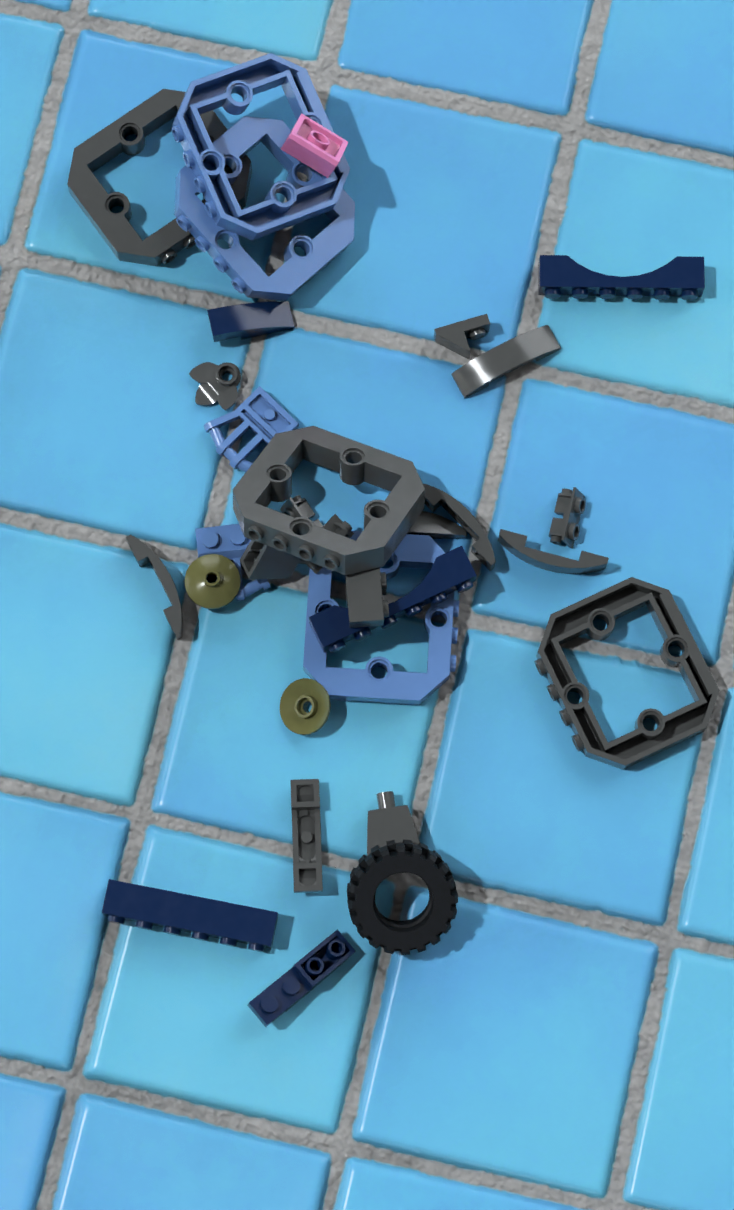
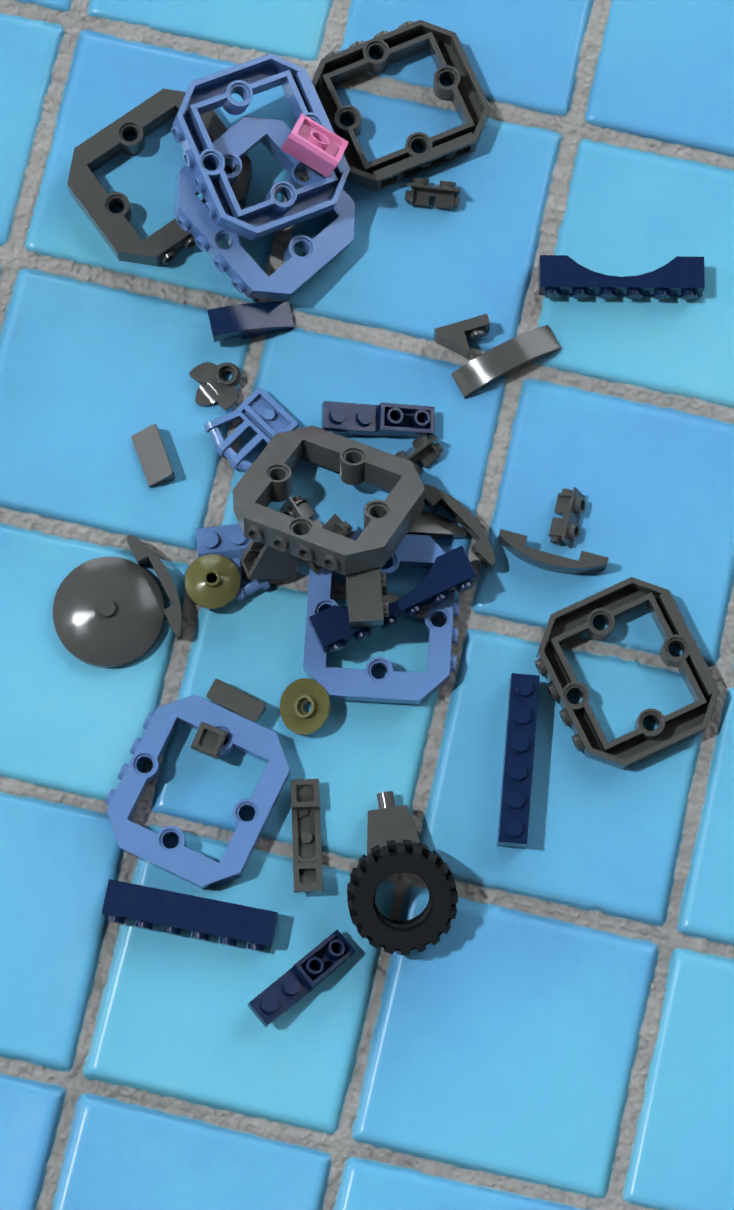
(108, 612): none -> dark grey dish
(153, 456): none -> slope
(182, 861): none -> medium blue panel
(209, 740): none -> dark grey tile
(236, 700): none -> dark grey slope
(378, 420): none -> dark blue slope
(394, 46): none -> dark grey panel
(422, 450): none -> dark grey hinge
(443, 193): none -> dark grey hinge
(518, 760): none -> dark blue brick

